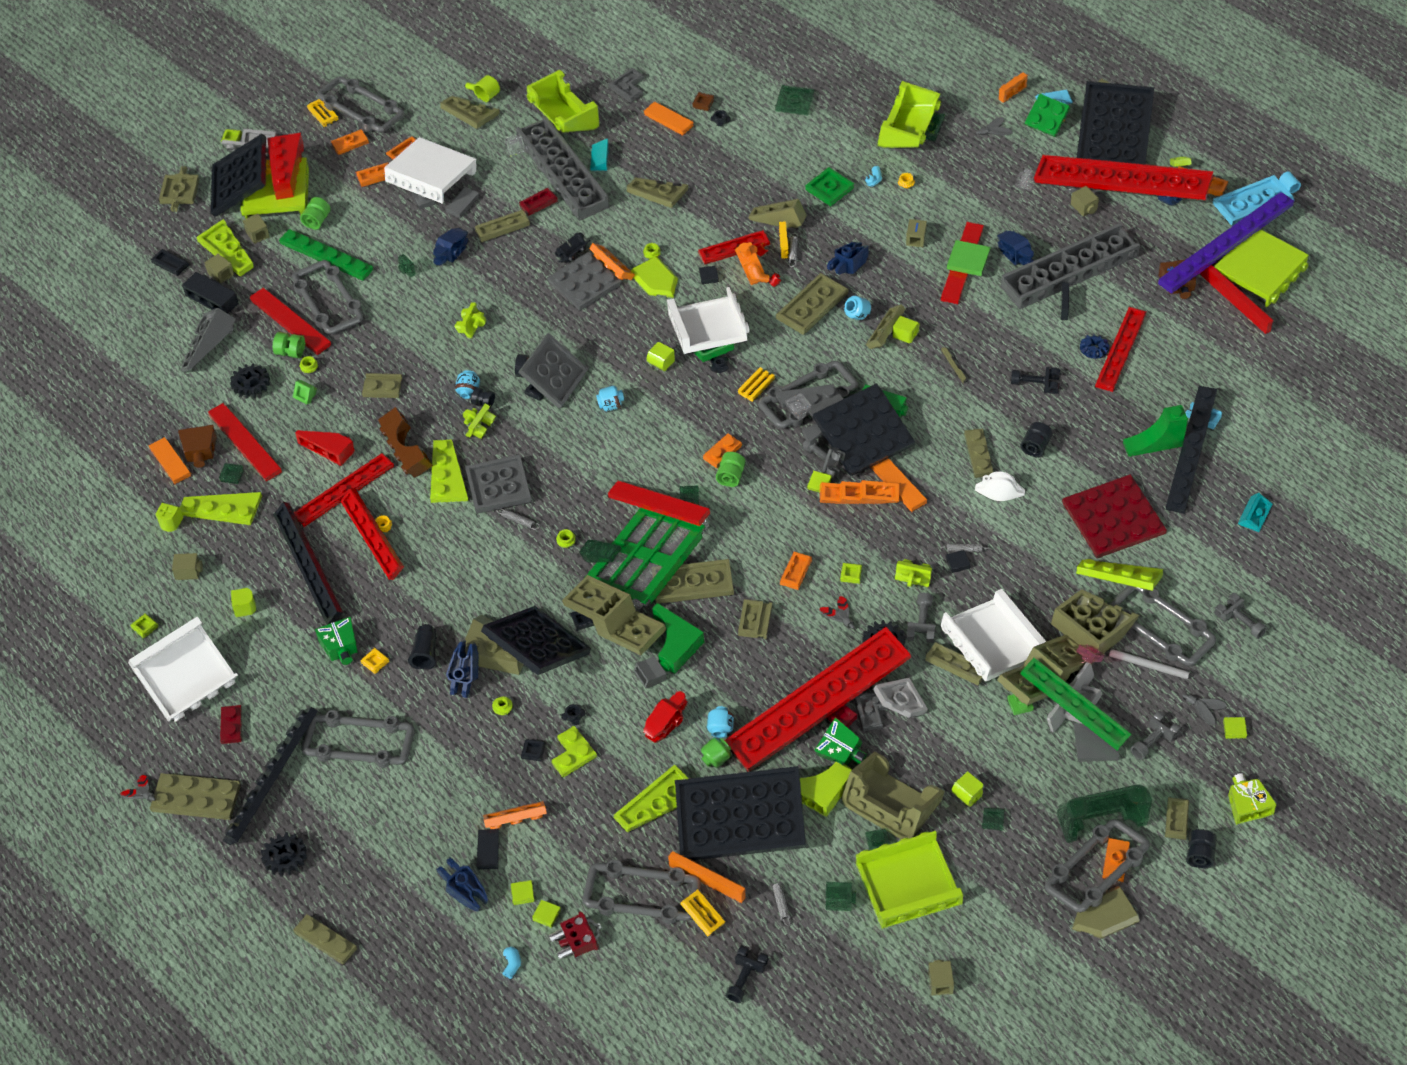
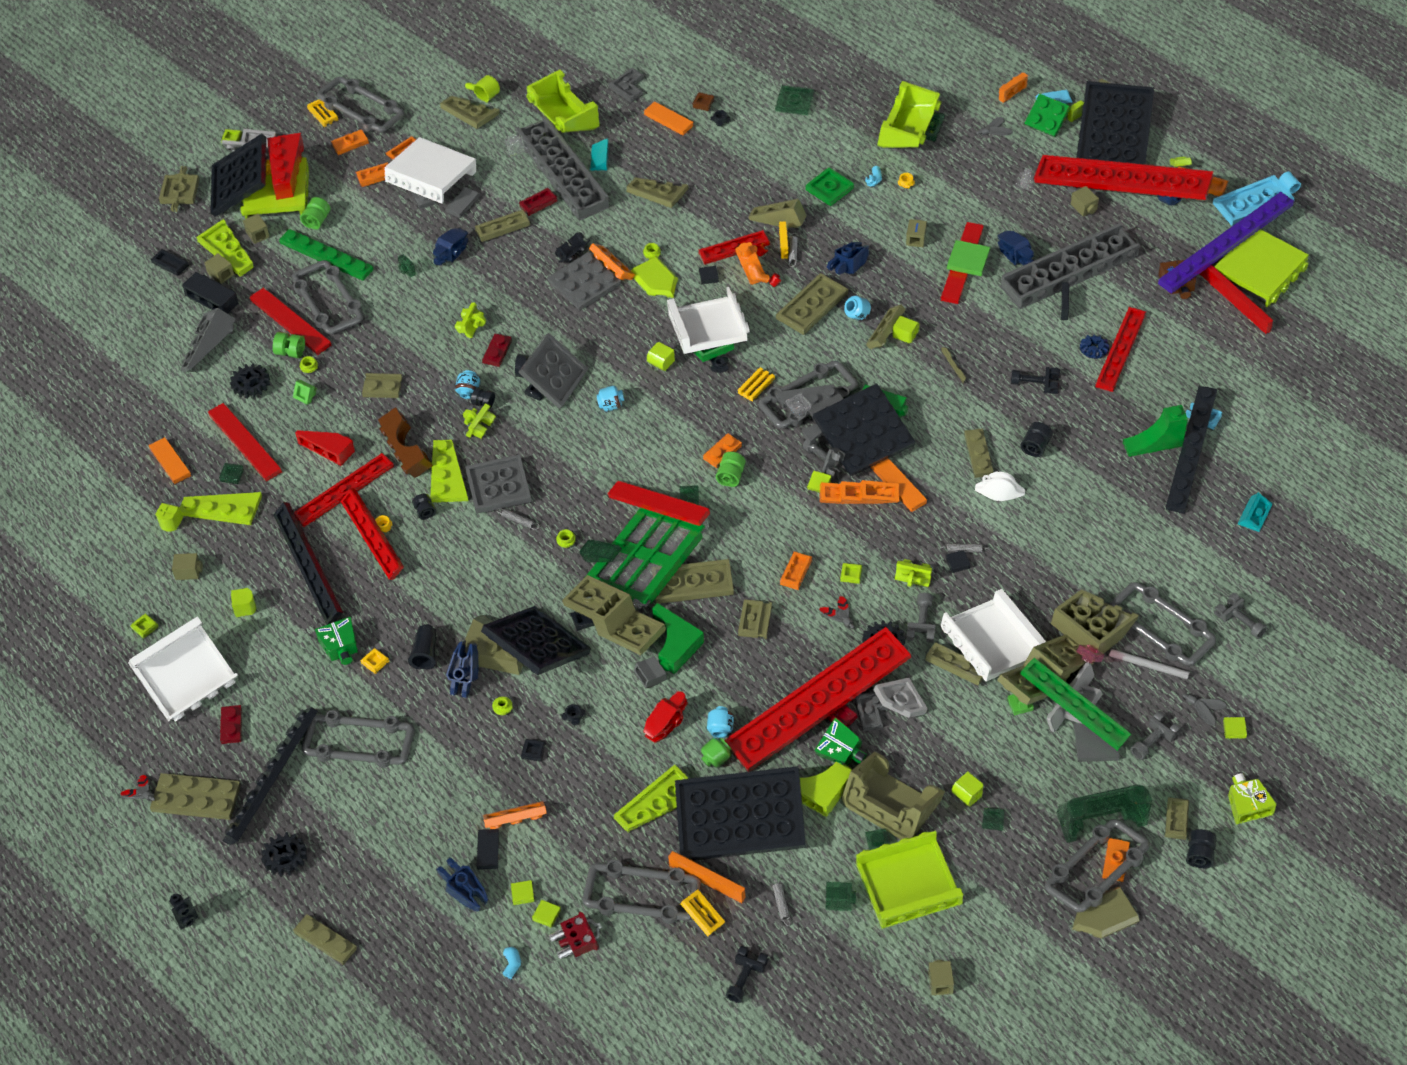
(183, 910): none -> black hinge
(198, 444): reddish brown torso -> none
(424, 507): none -> black wheel
(497, 350): none -> dark red plate
(577, 753): lime plate -> none
(1075, 111): none -> lime tile
(1114, 516): dark red plate -> none
(1120, 573): lime wing -> none

